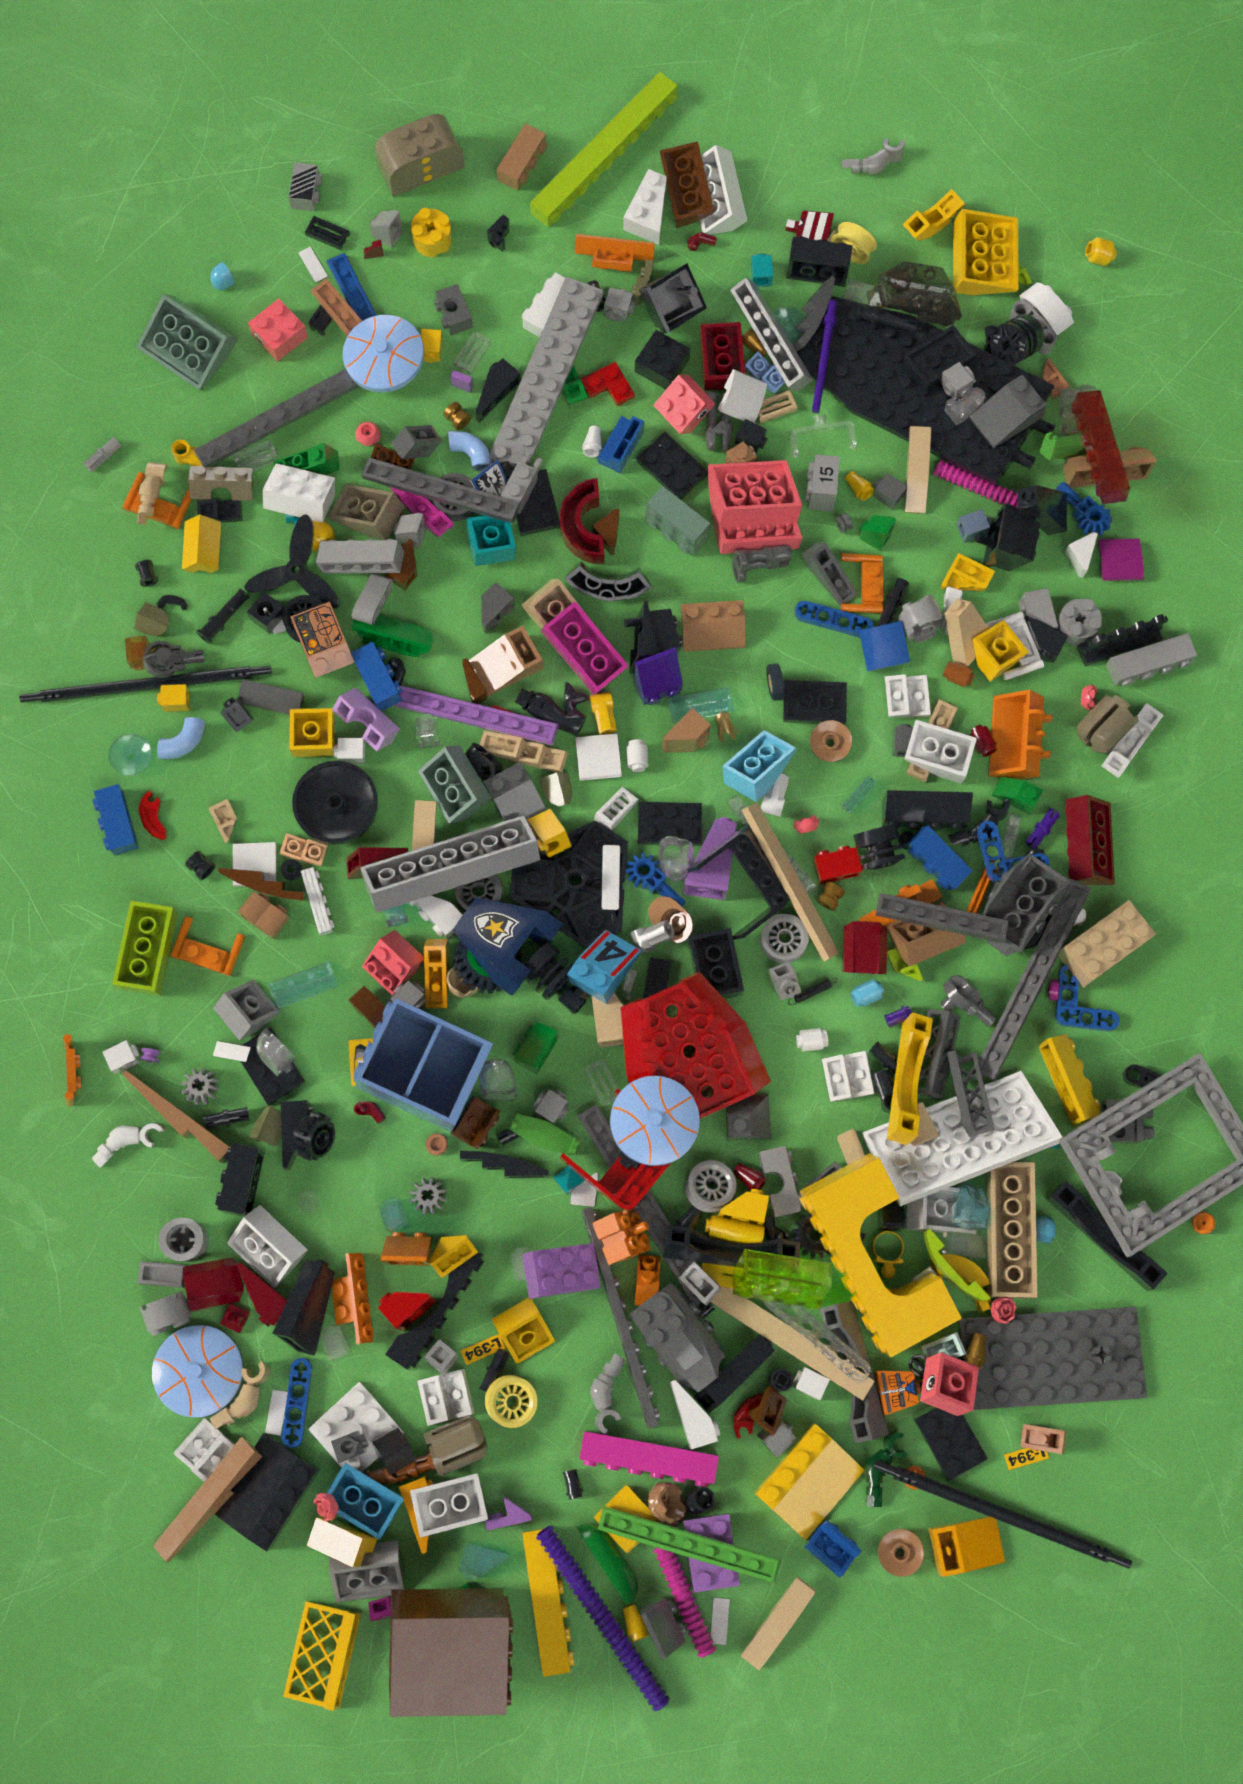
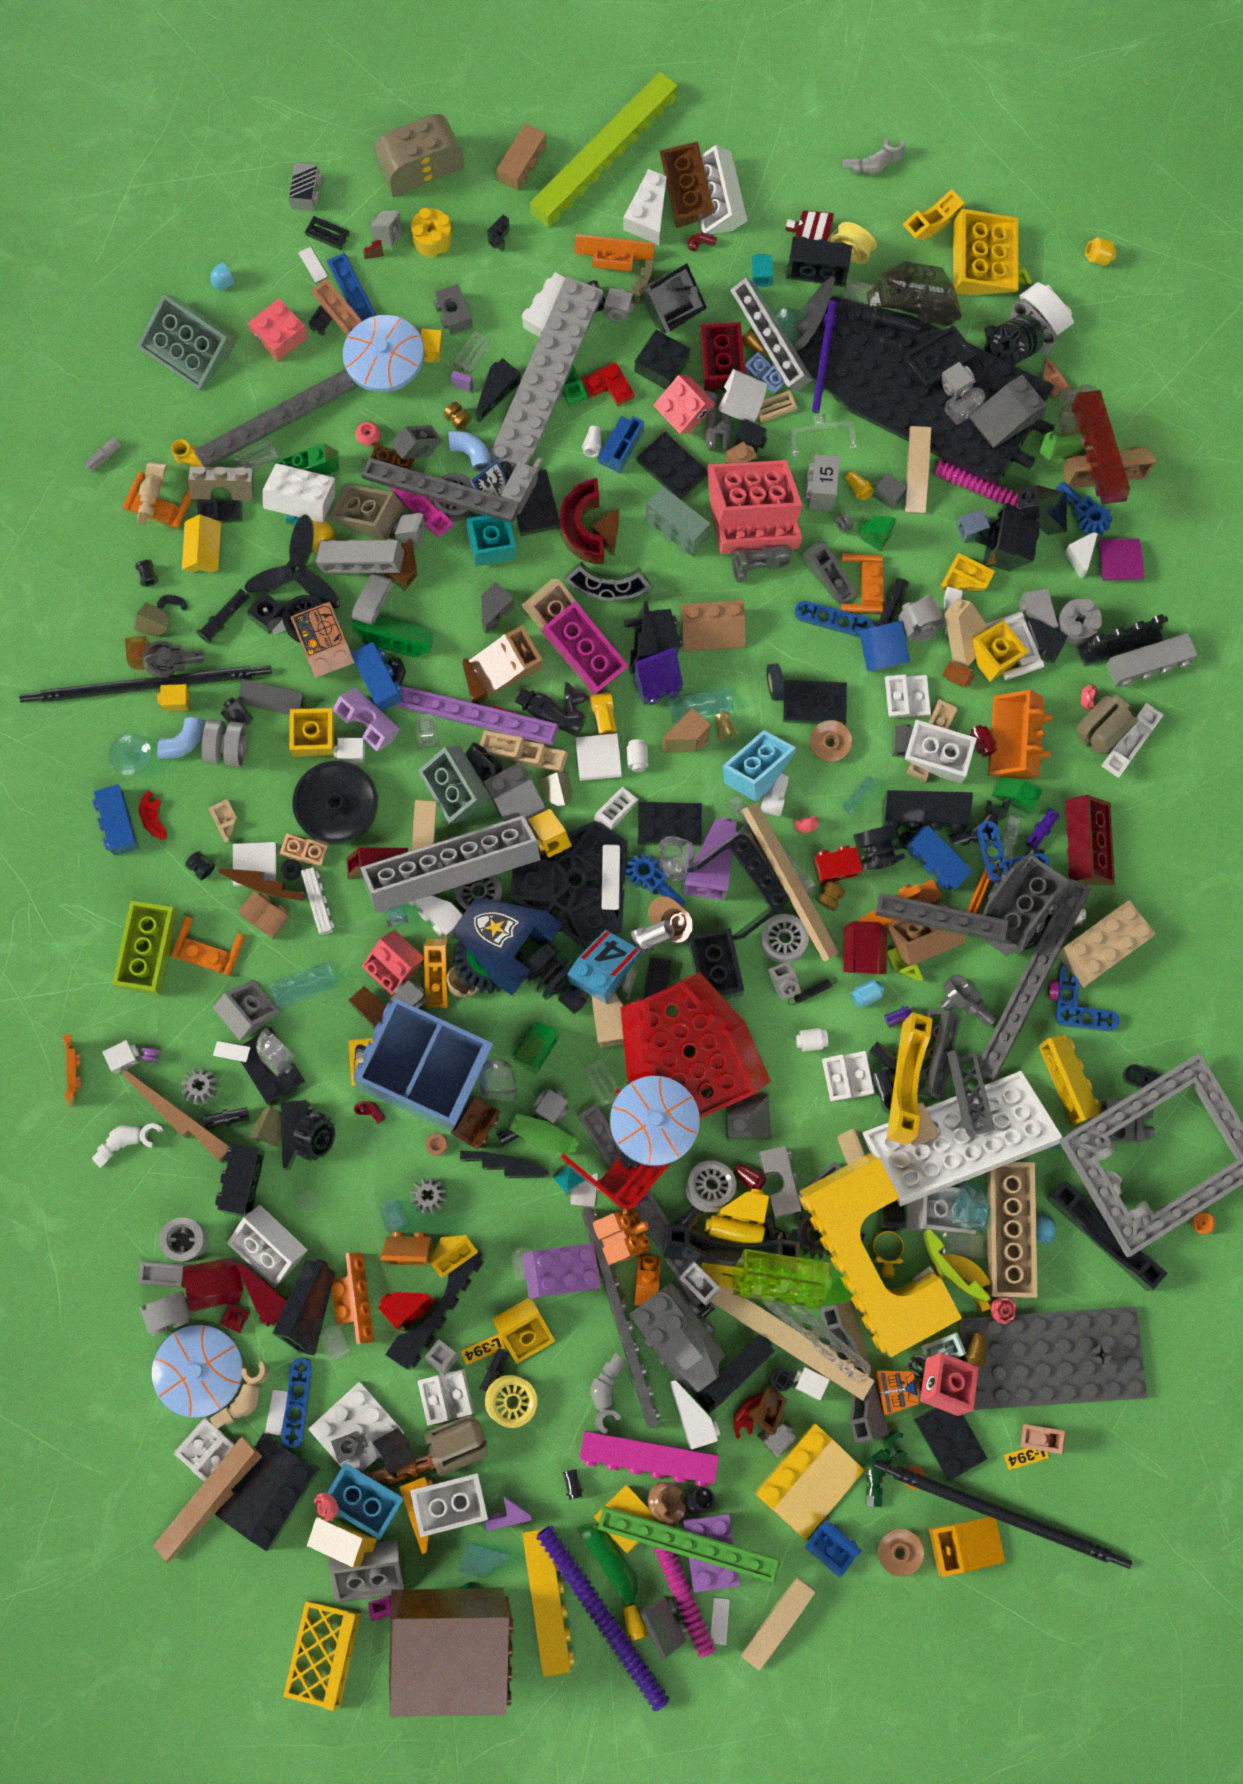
(223, 742): none -> light grey wheel

